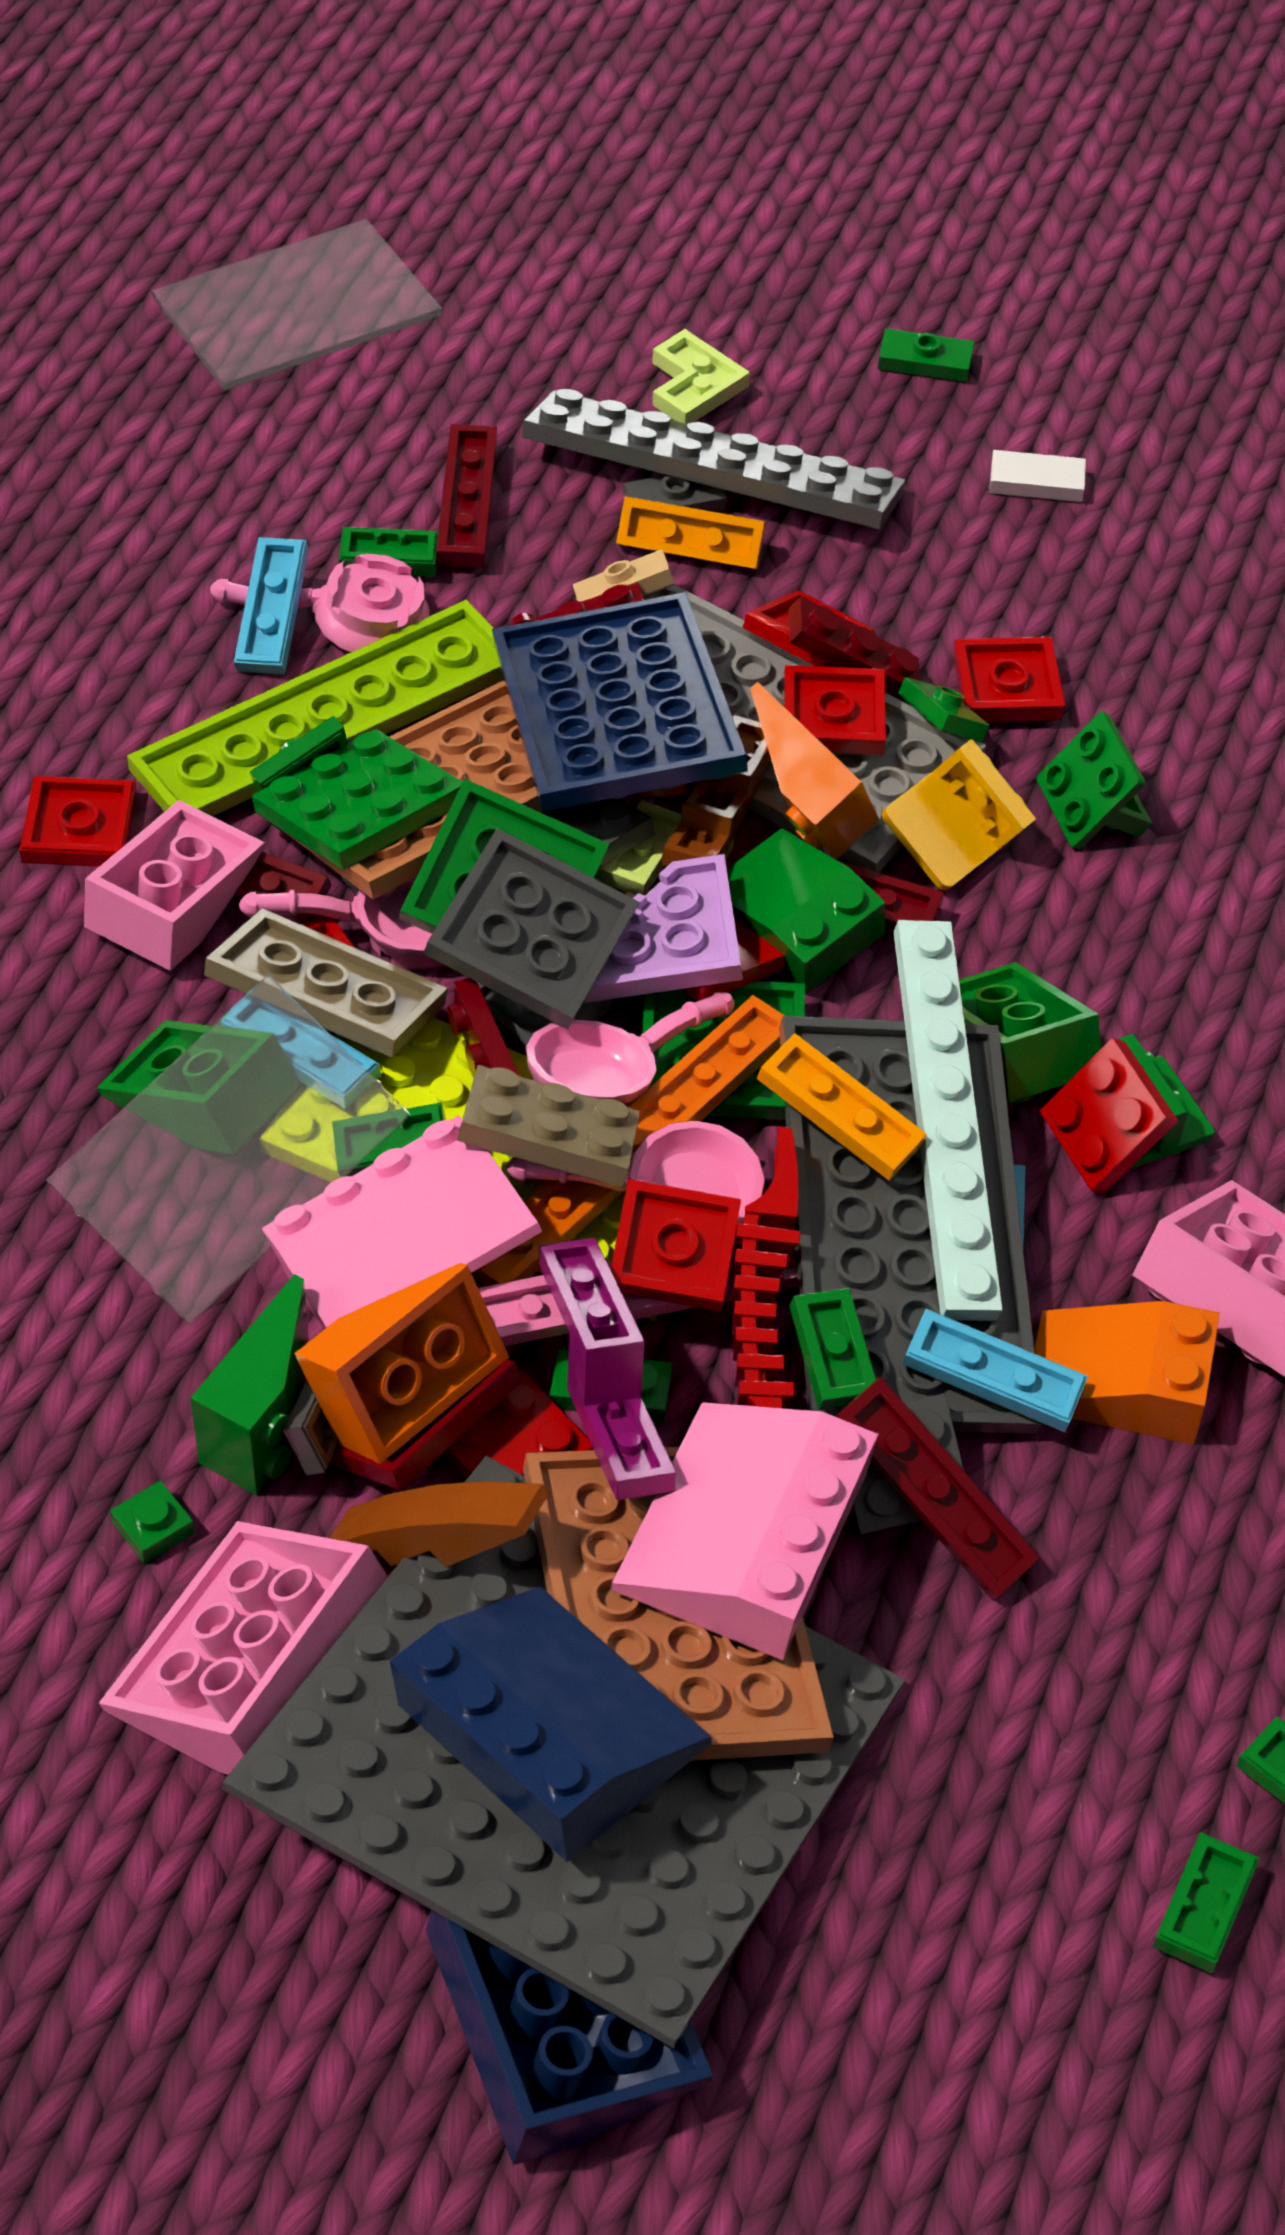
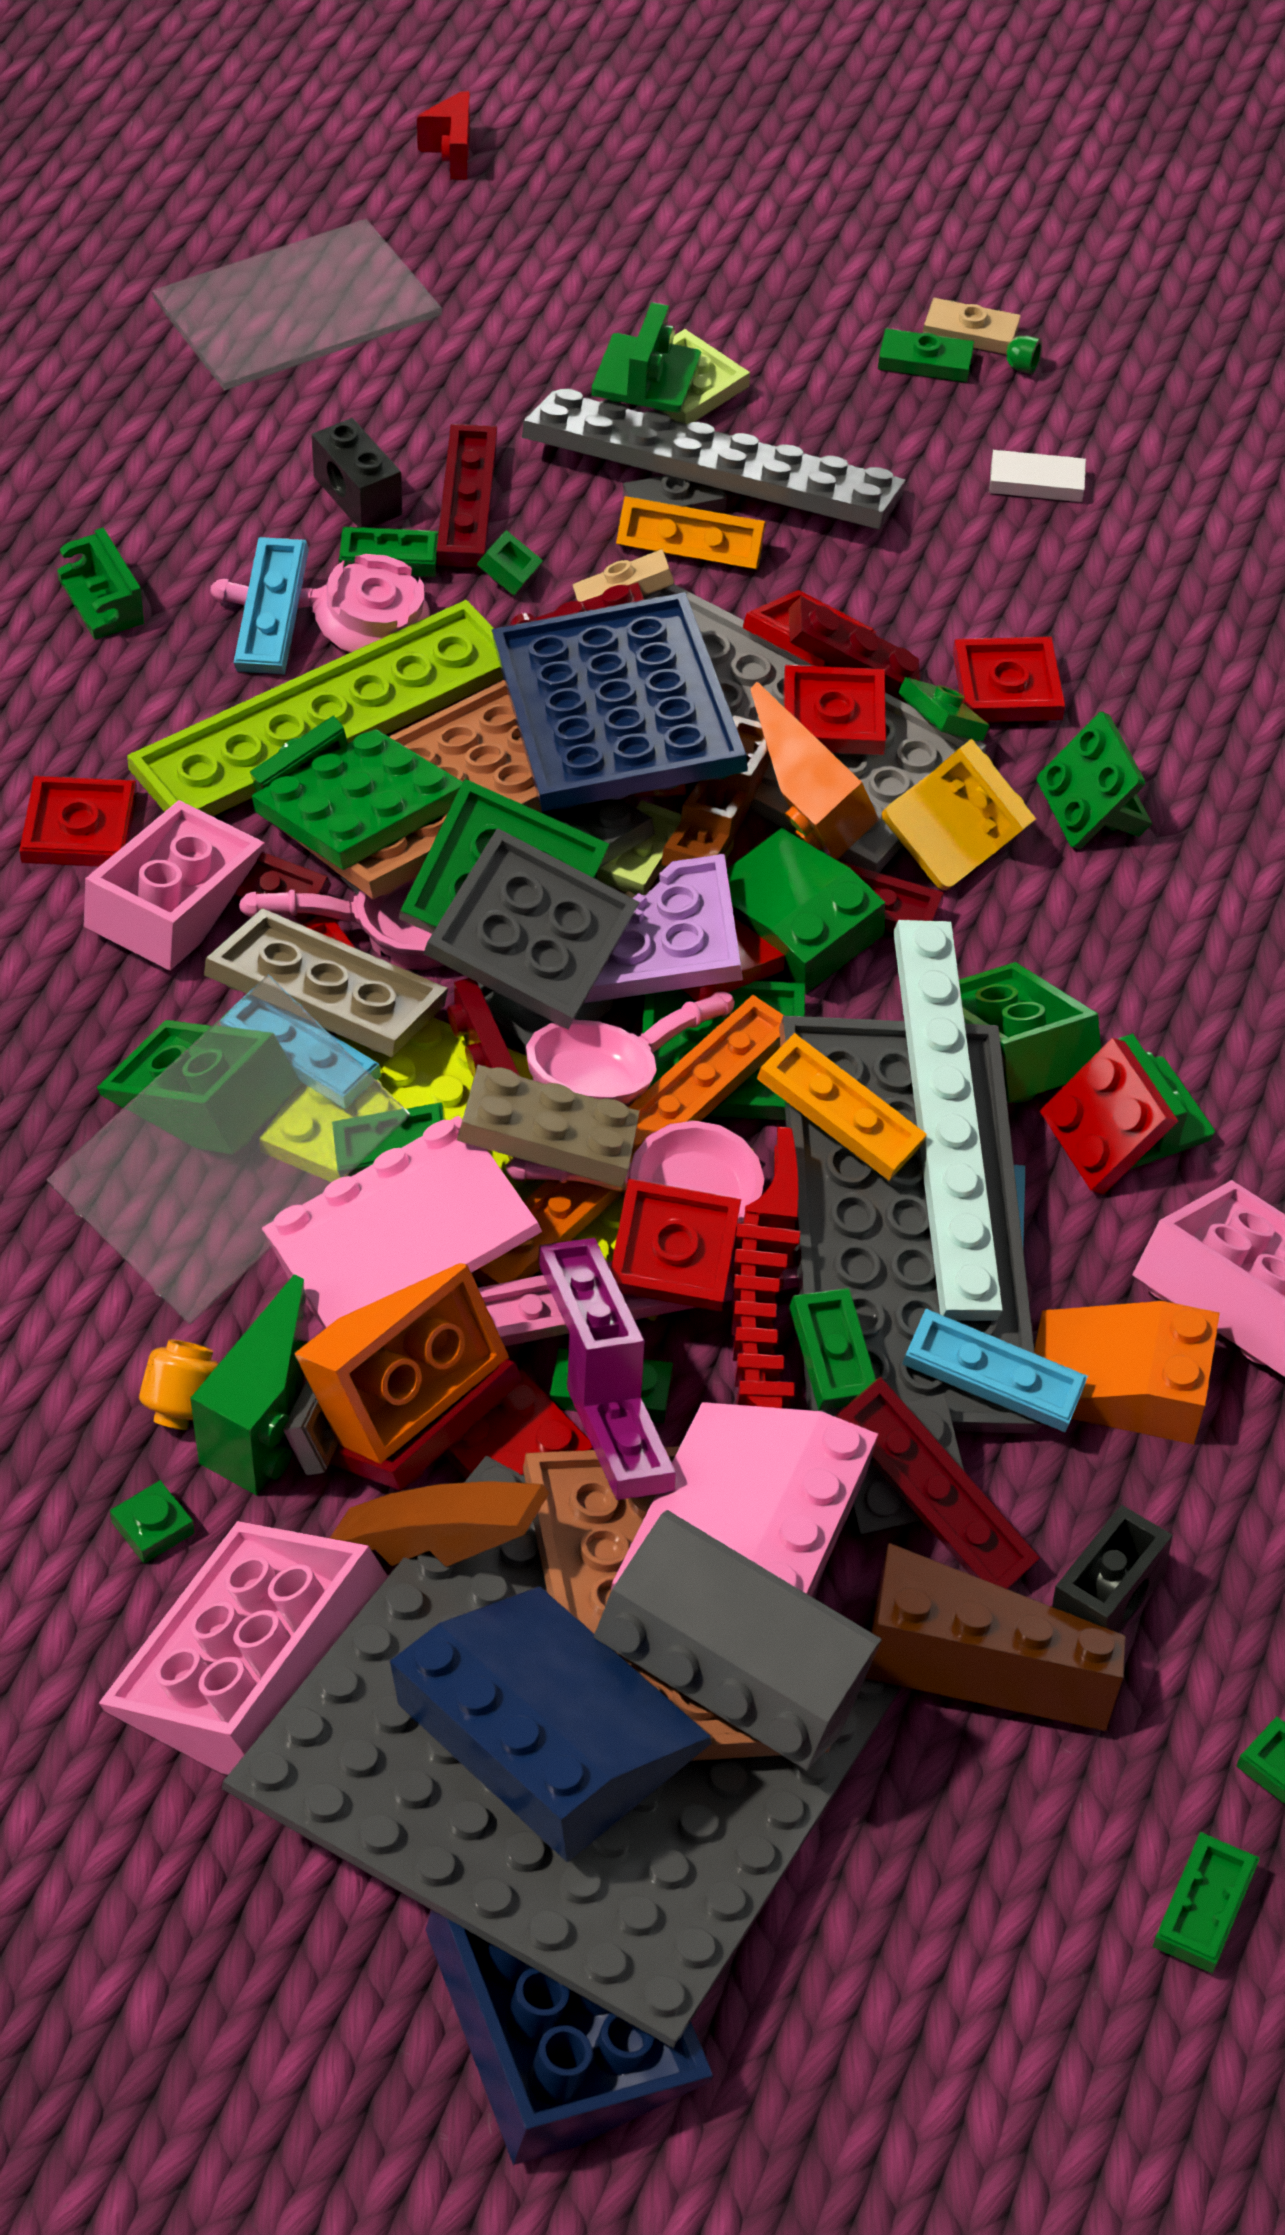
(101, 585): none -> green hinge
(171, 1380): none -> light orange head
(357, 474): none -> pearl dark grey brick
(447, 131): none -> red slope
(509, 562): none -> green plate
(648, 367): none -> green bracket
(738, 1639): none -> dark grey slope
(986, 327): none -> tan plate
(990, 1644): none -> reddish brown wedge
(1024, 353): none -> green hinge
(1115, 1571): none -> pearl dark grey brick

